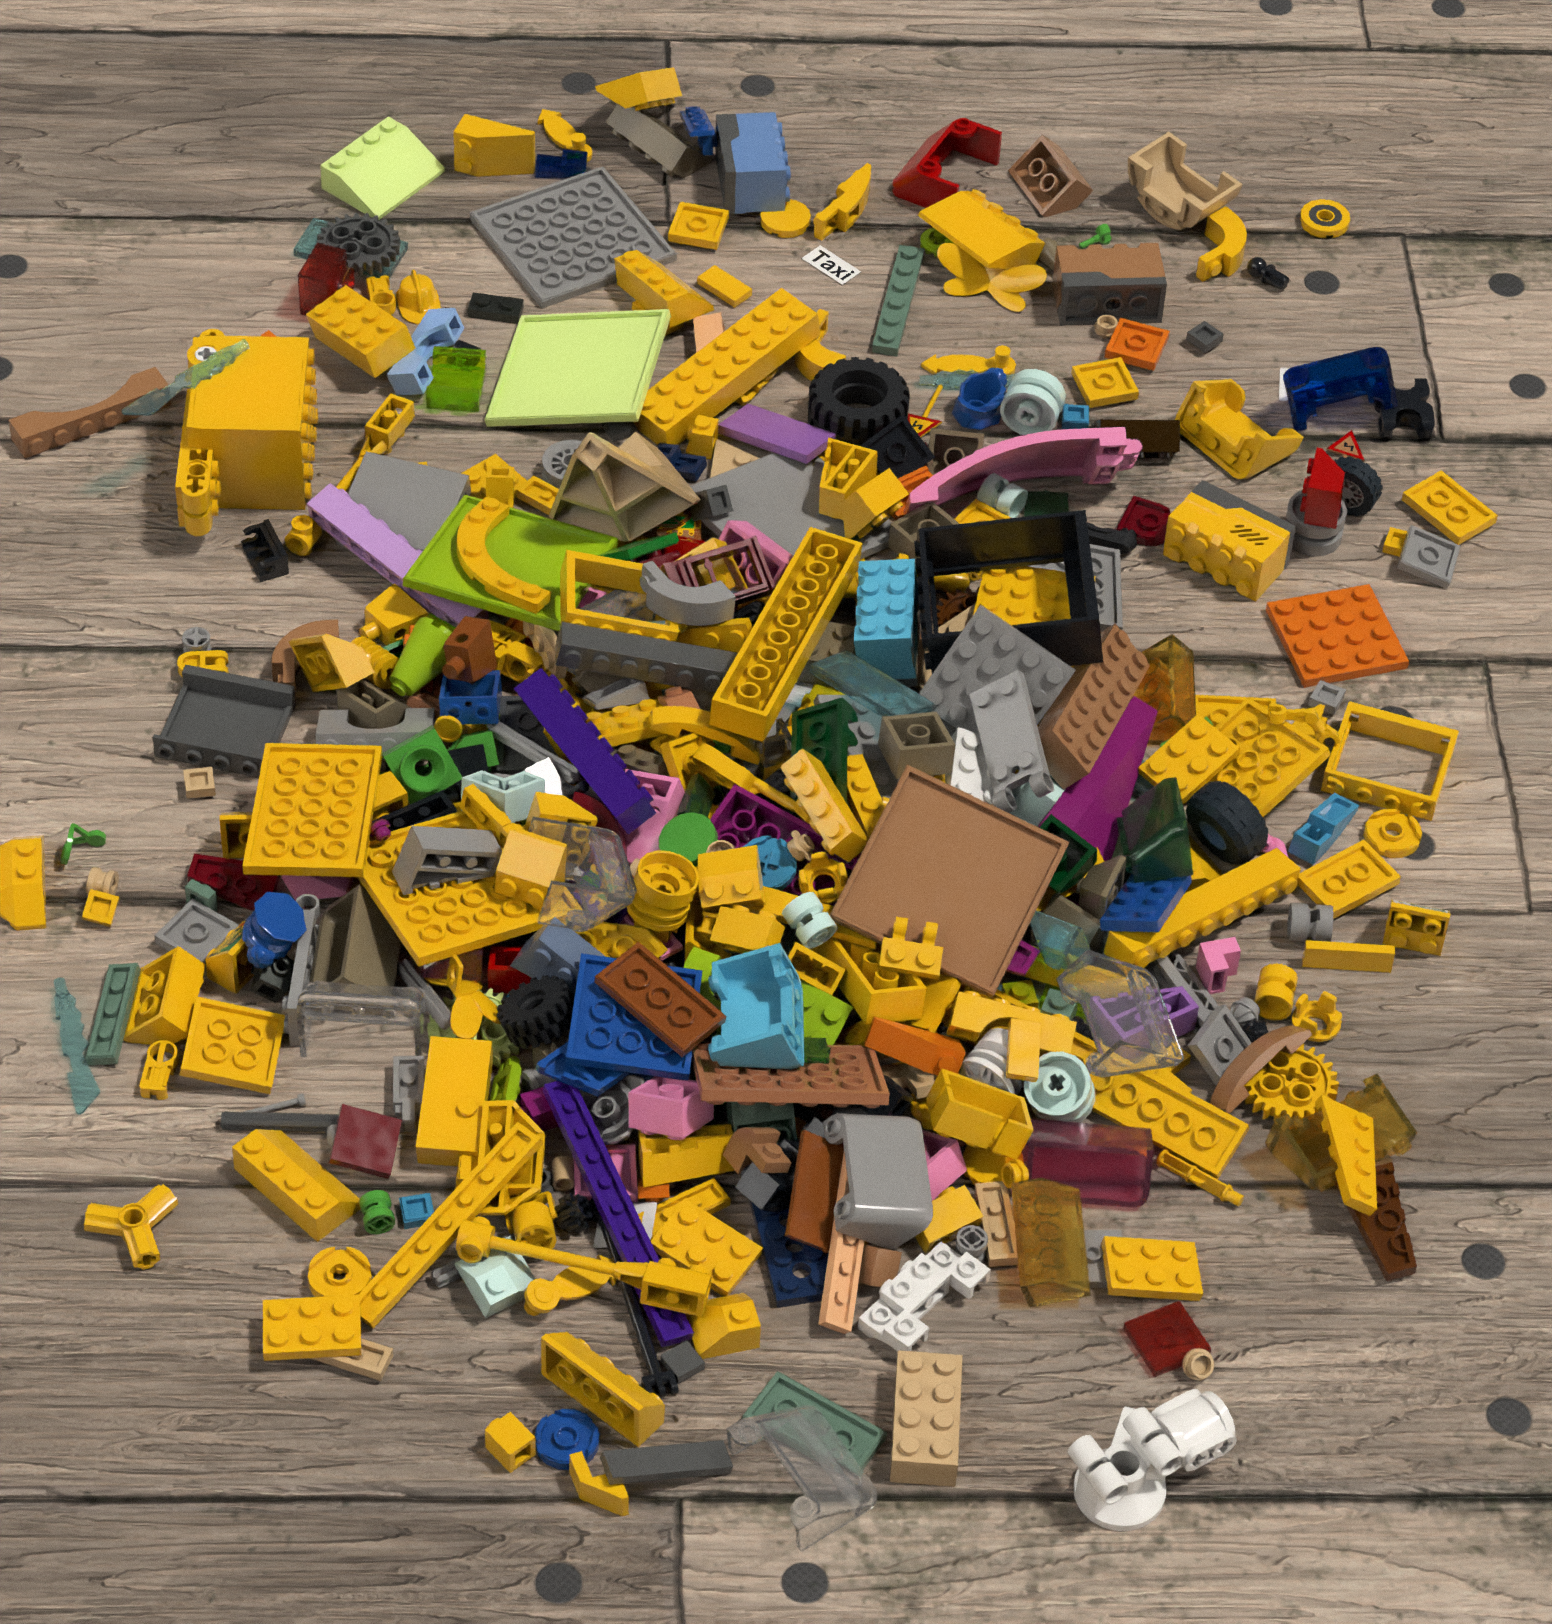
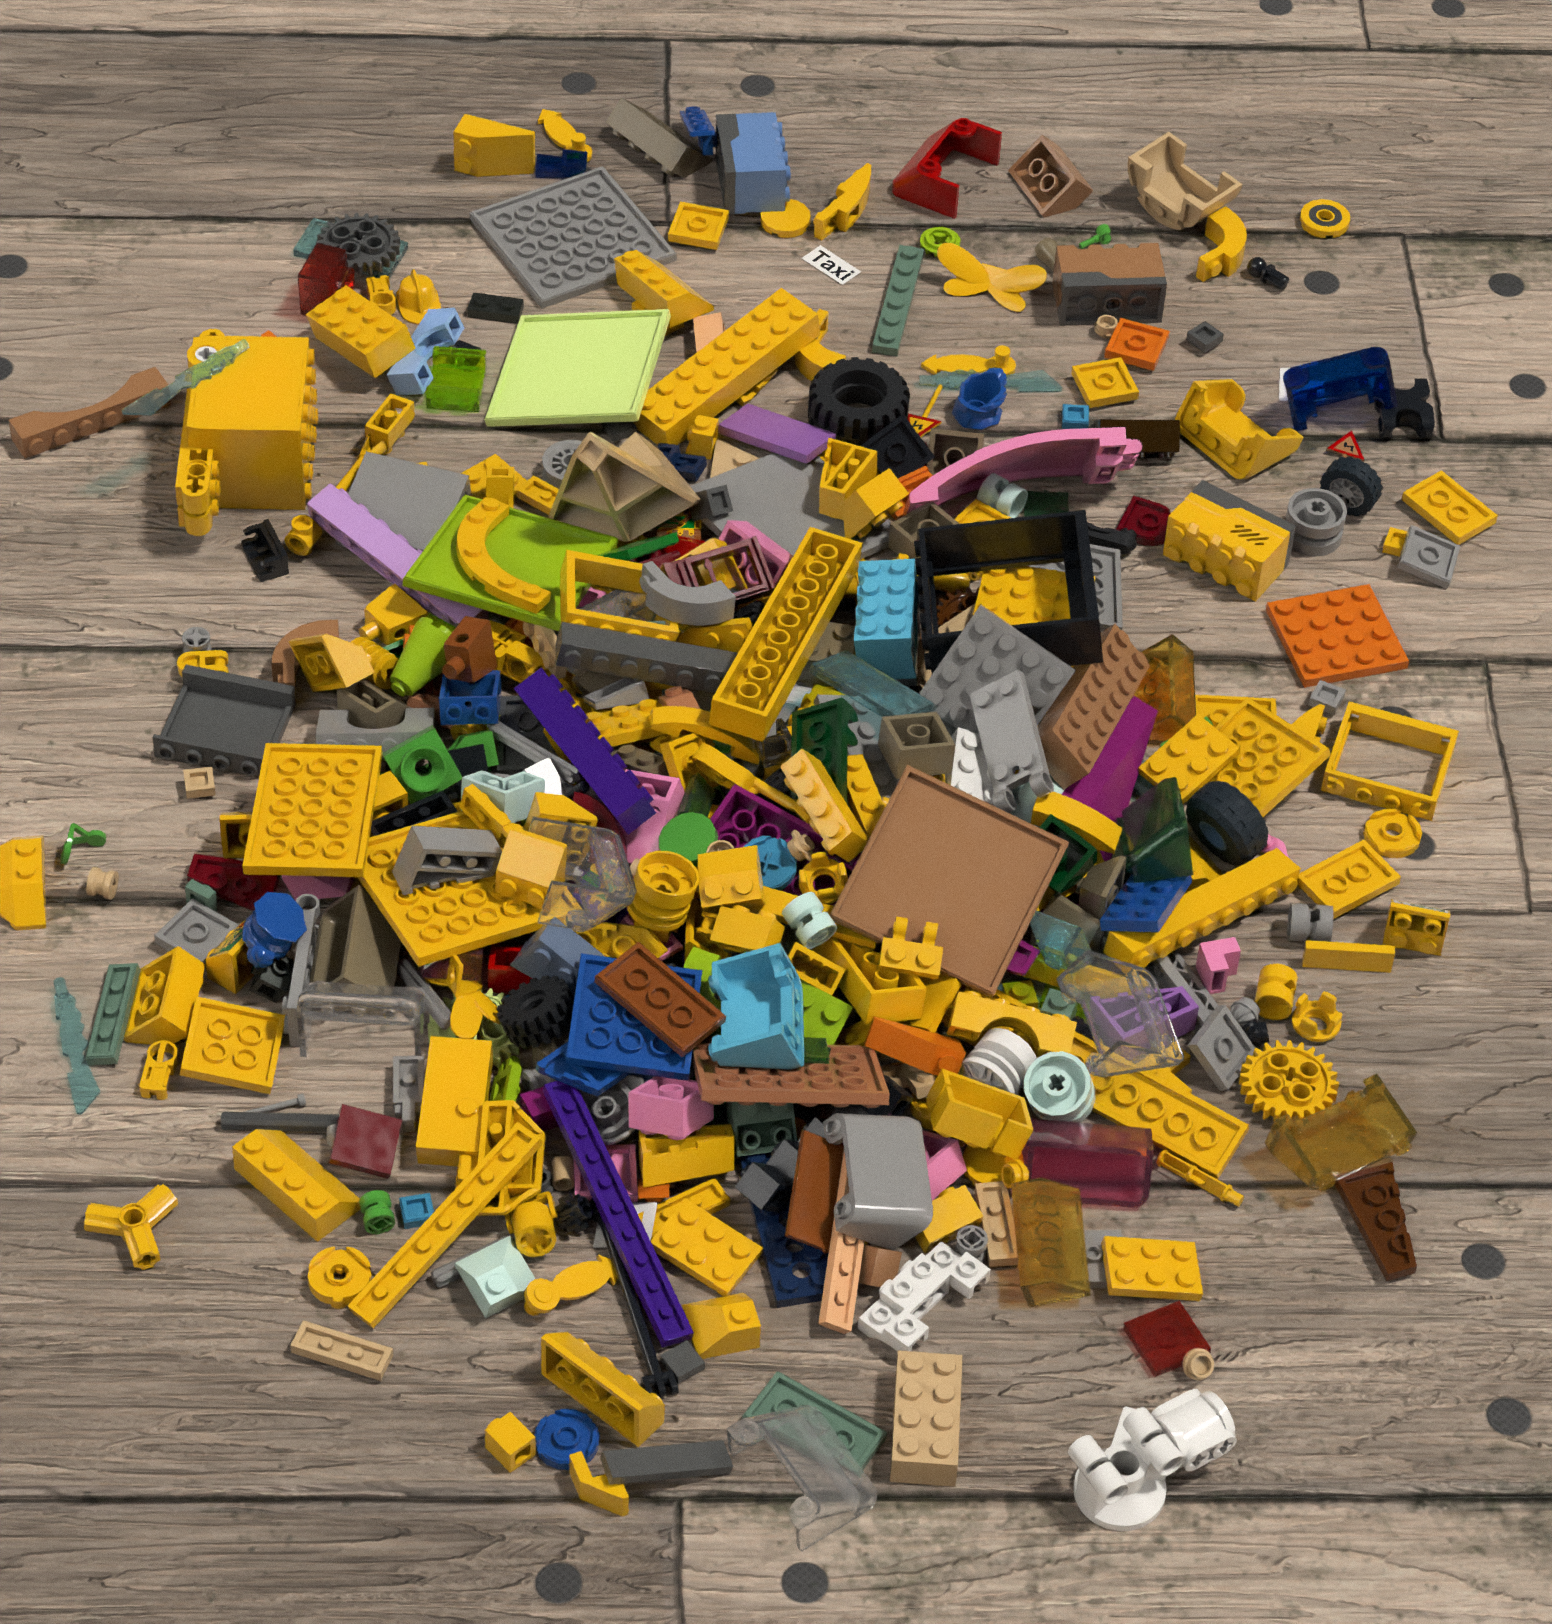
(100, 908): yellow plate -> none
(311, 1327): yellow plate -> none
(380, 169): yellowish green slope -> none
(380, 830): magenta arm -> none
(448, 728): yellow piece -> none
(643, 89): yellow slope -> none
(660, 1282): yellow bar -> none
(724, 286): yellow tile -> none
(759, 1147): medium nougat brick -> none
(984, 230): yellow slope -> none
(1023, 1050): yellow tile -> none
(1032, 402): light aqua wheel -> none
(1080, 818): none -> yellow slope
(1230, 1088): medium nougat slope -> none
(1279, 714): yellow piece -> none
(1322, 828): dark azure slope -> none
(1323, 491): red slope -> none
(1353, 1151): yellow wing -> none

